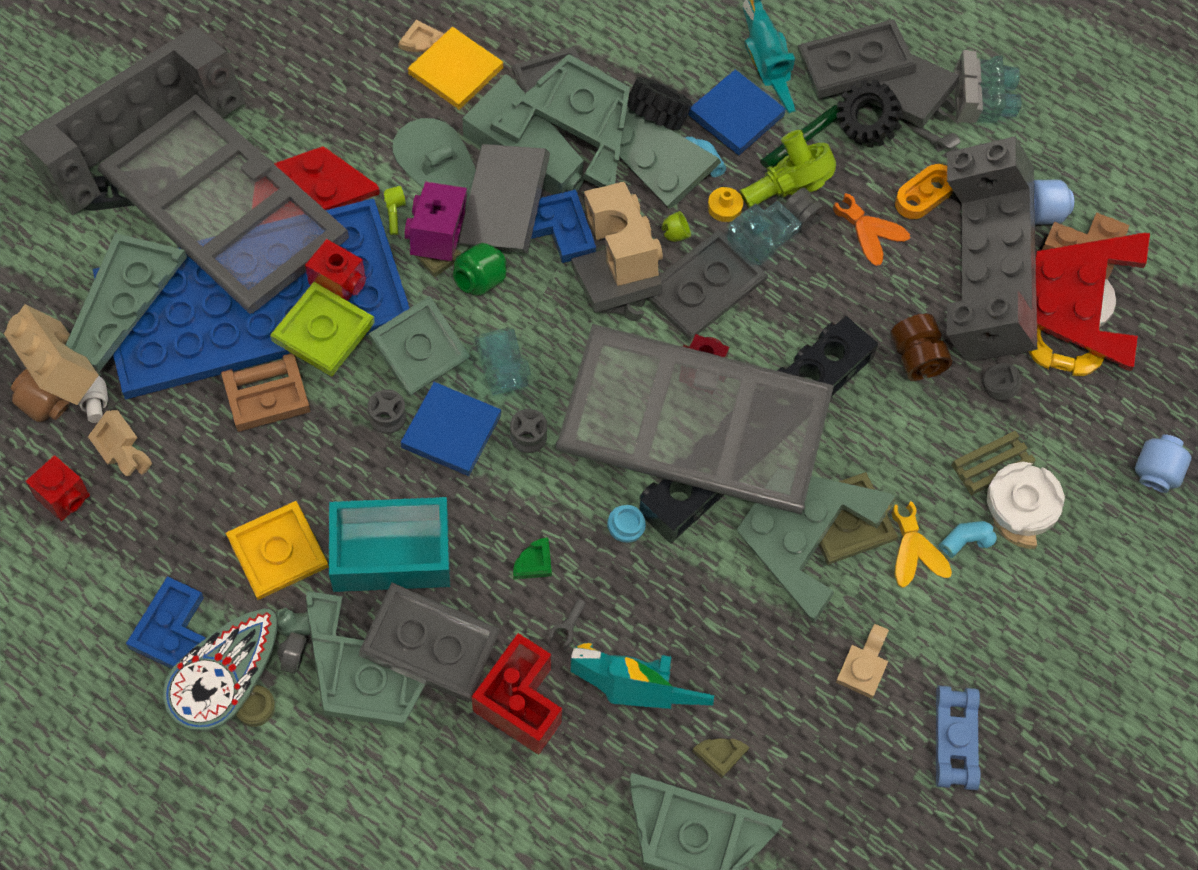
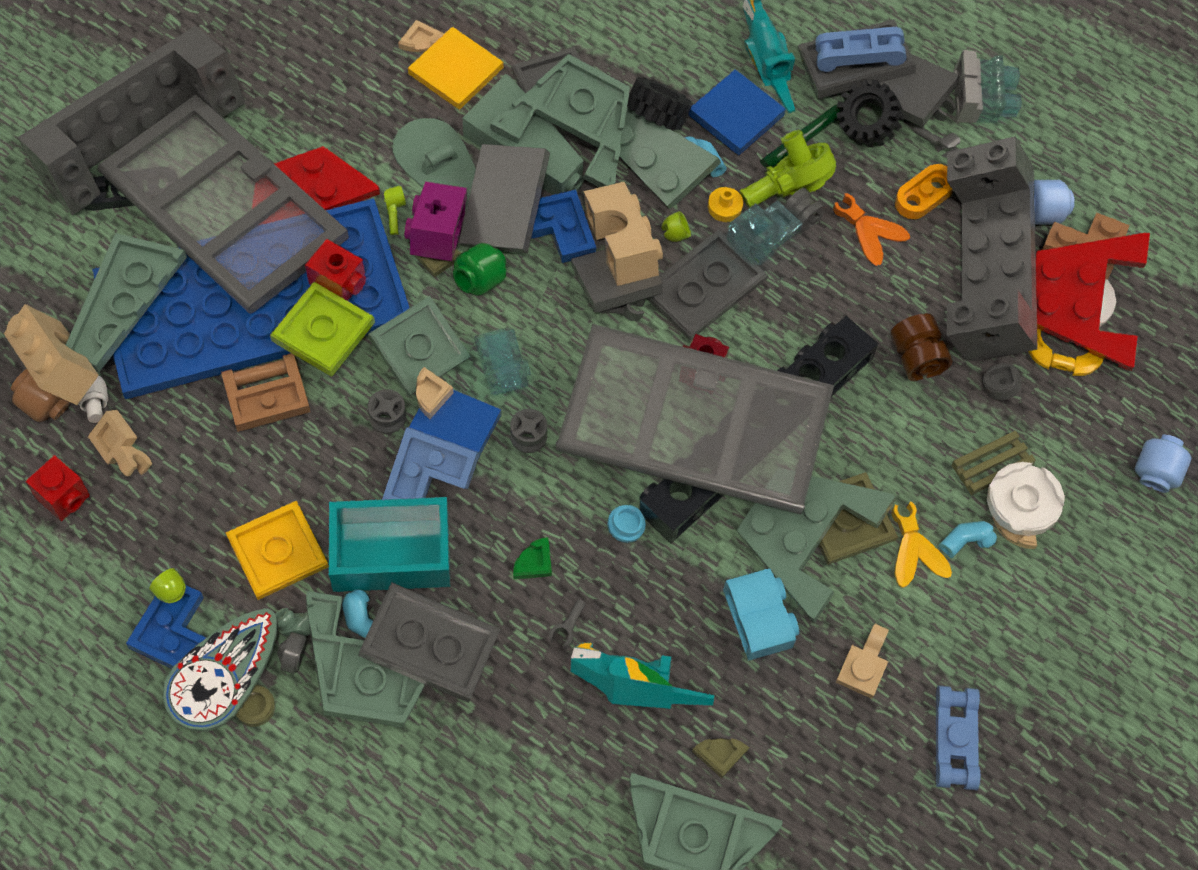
(168, 586): none -> lime hinge
(356, 612): none -> medium azure arm
(426, 457): none -> medium blue plate
(431, 392): none -> tan tile
(510, 696): red brick -> none
(760, 613): none -> medium azure brick
(860, 47): none -> medium blue plate

